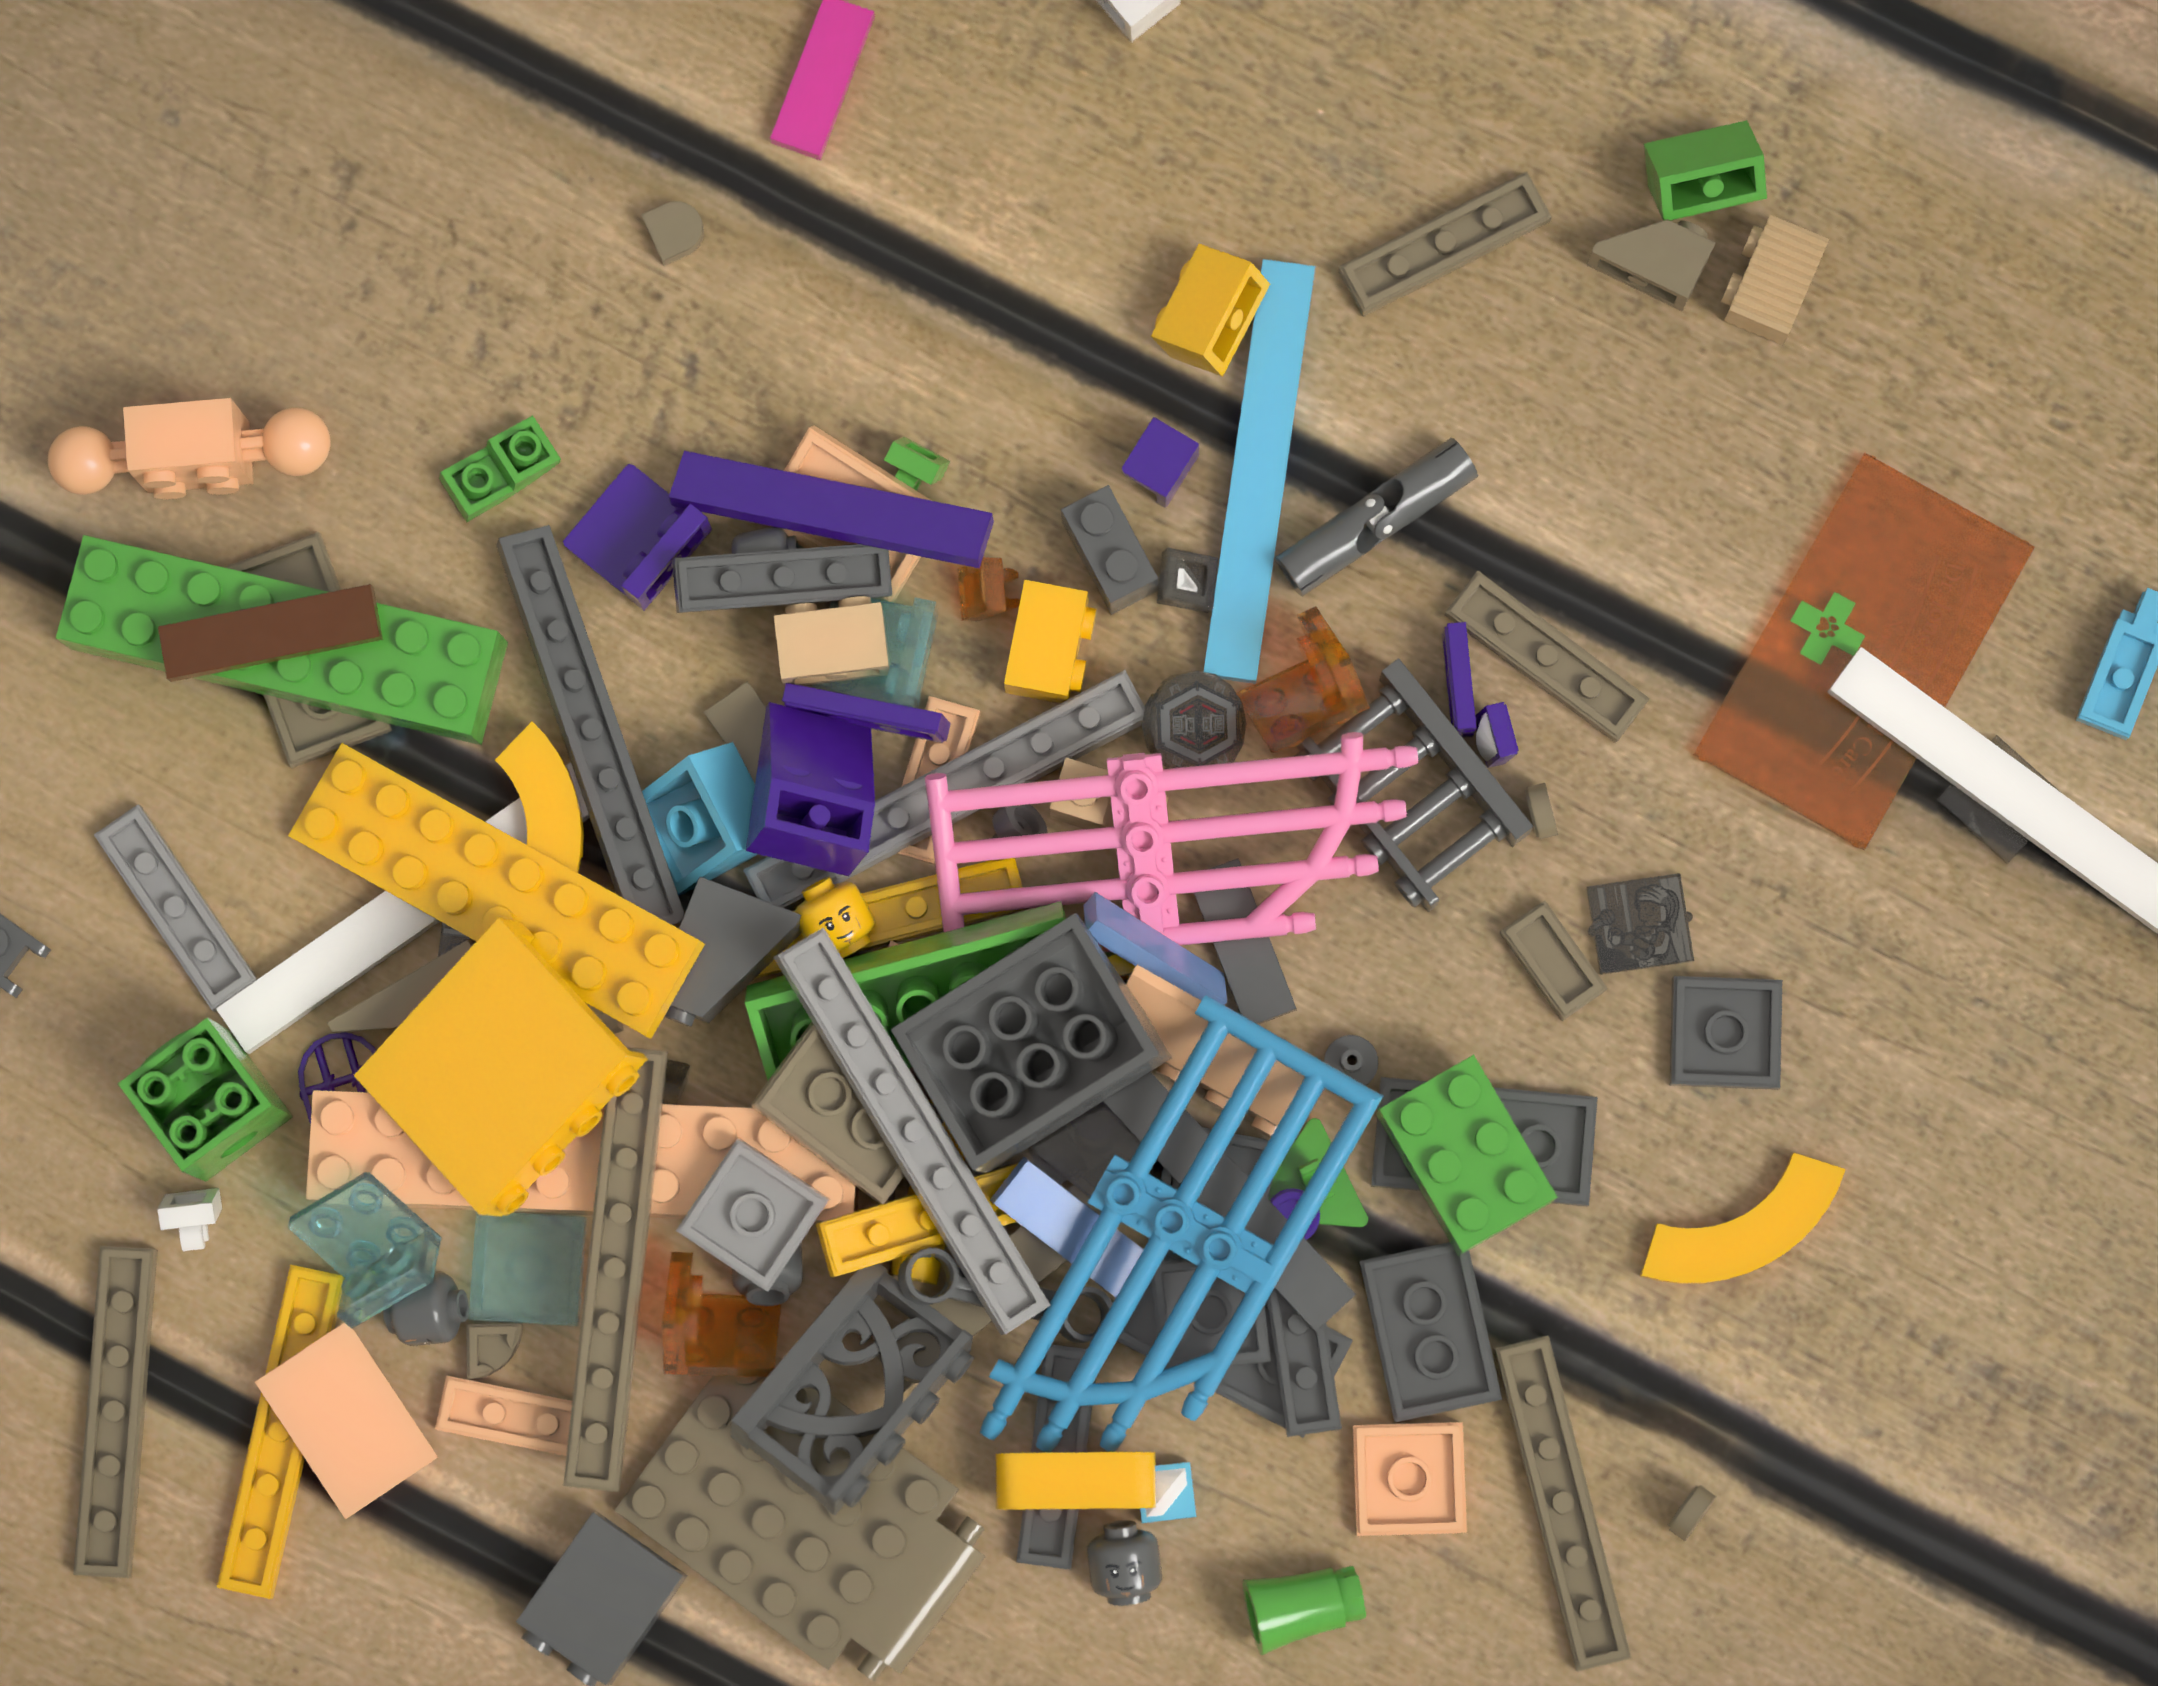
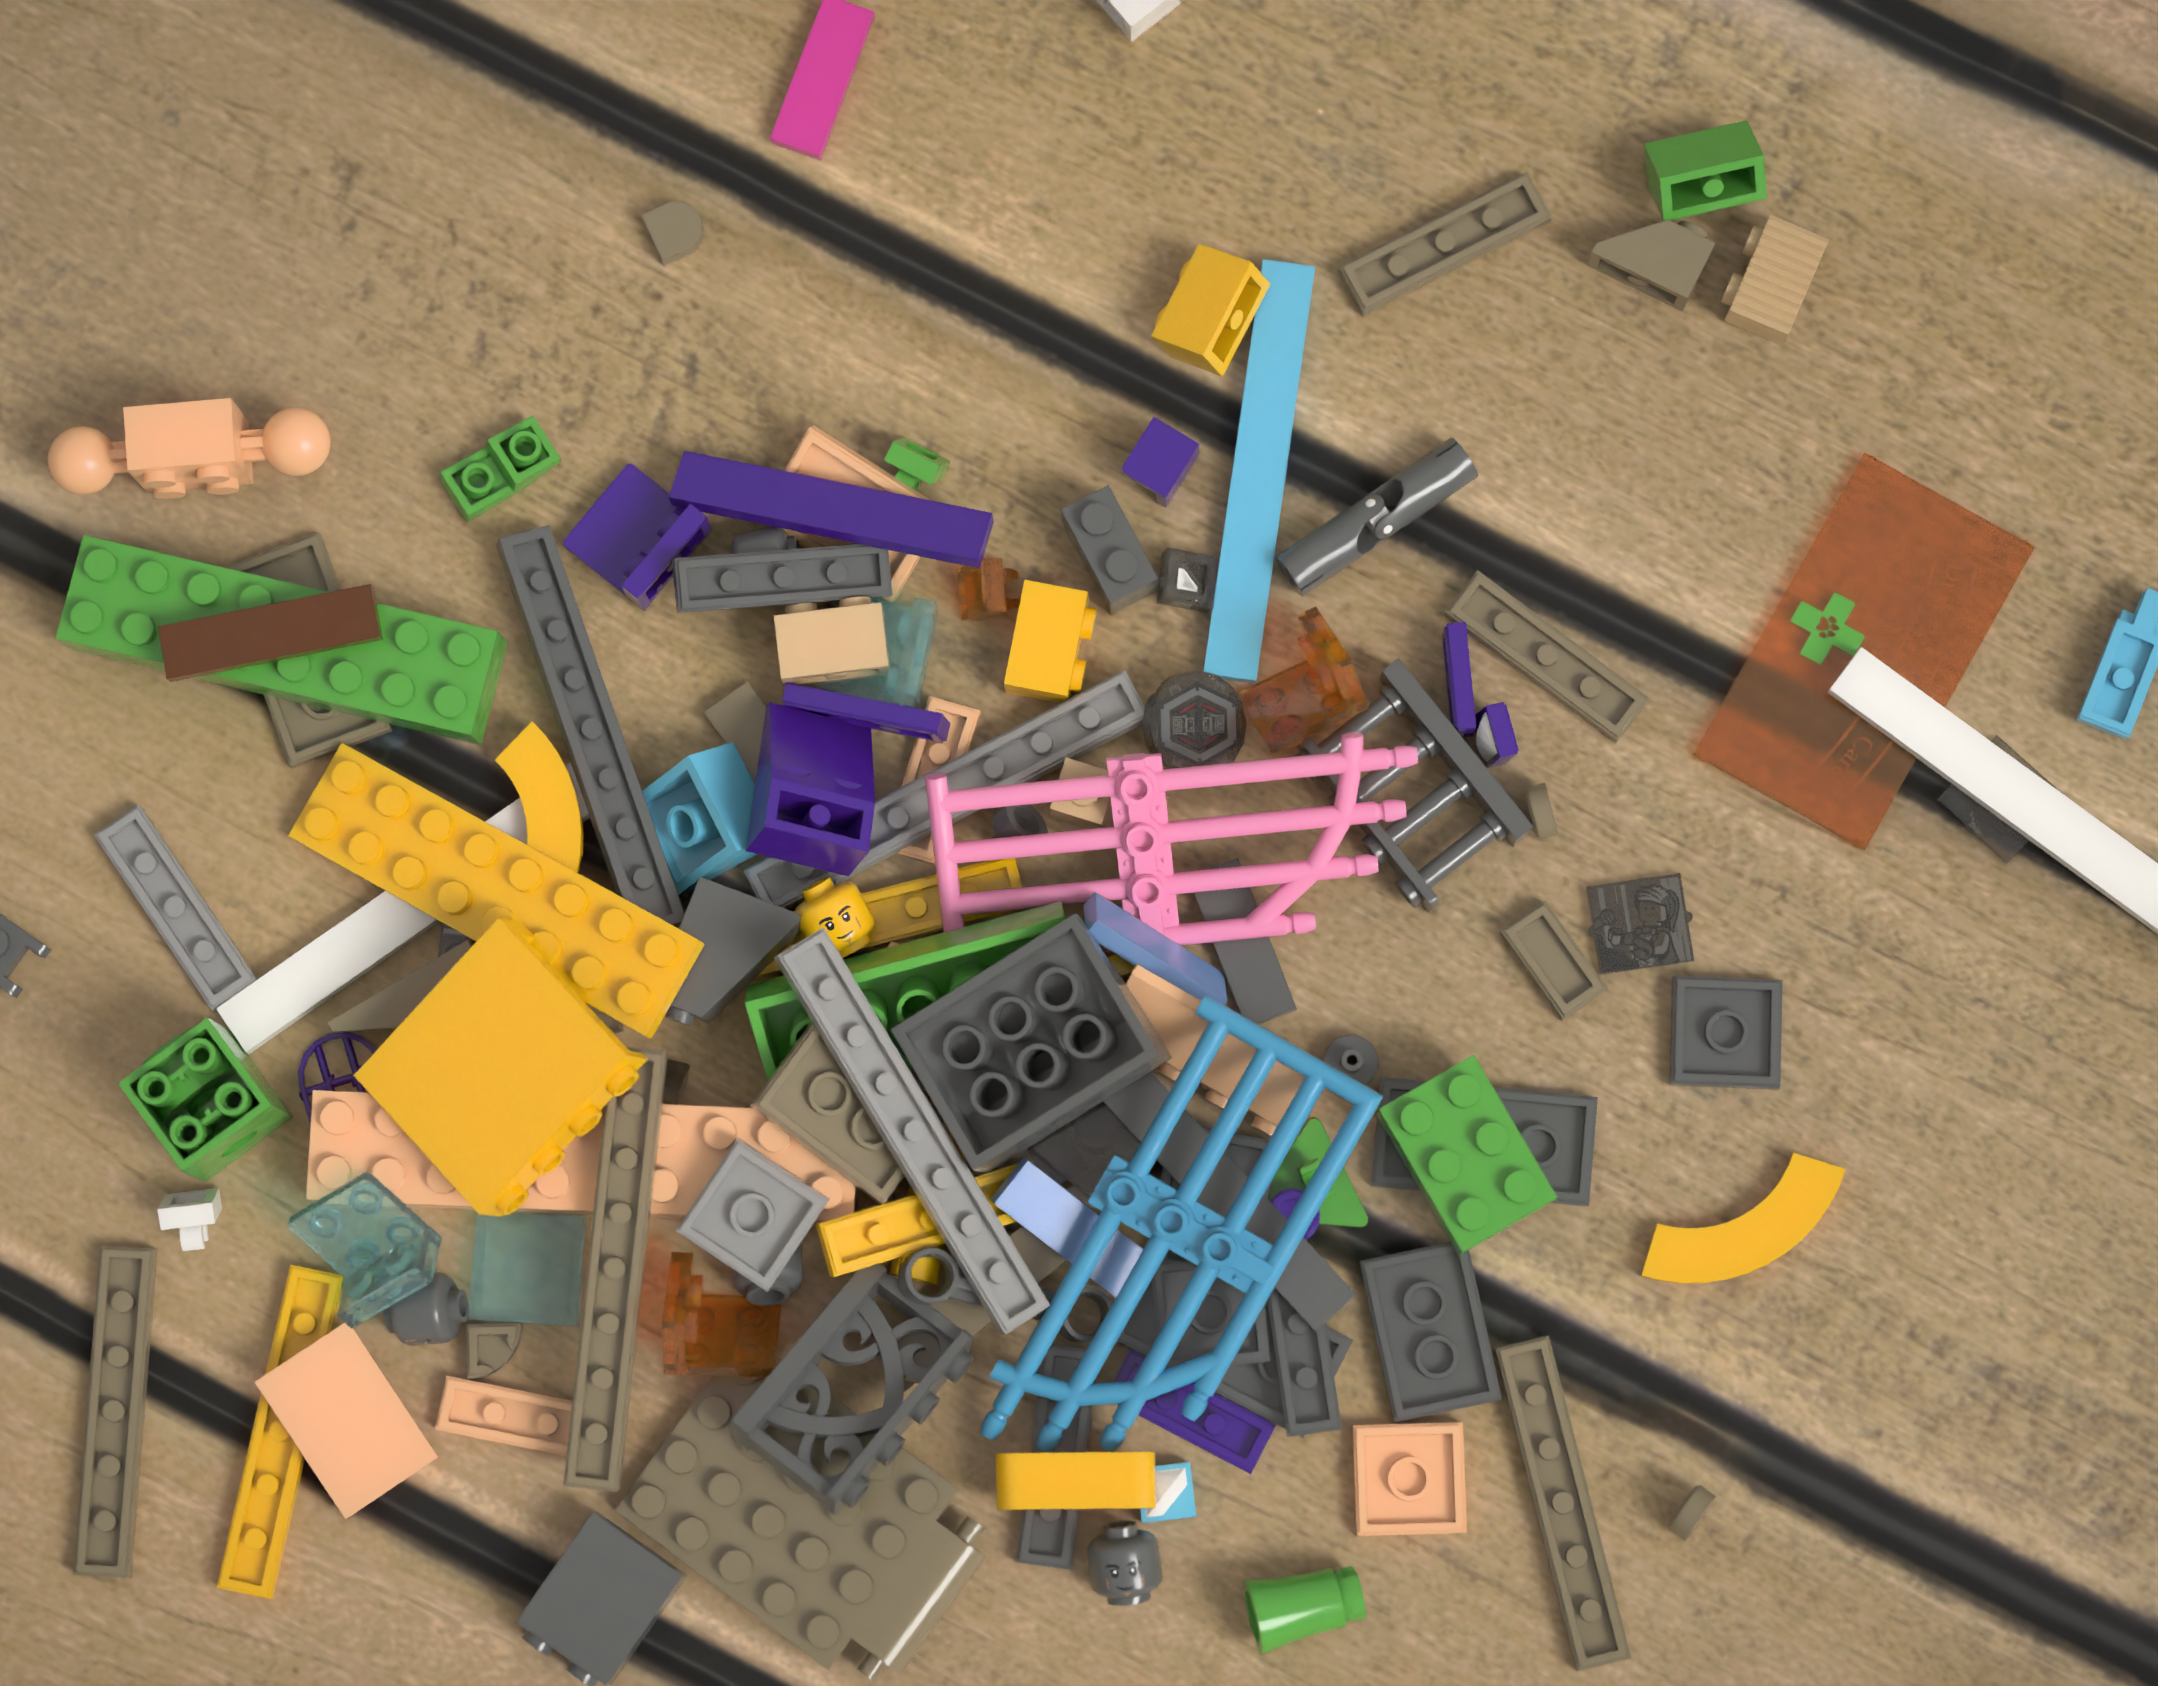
(1221, 1429): none -> dark purple tile

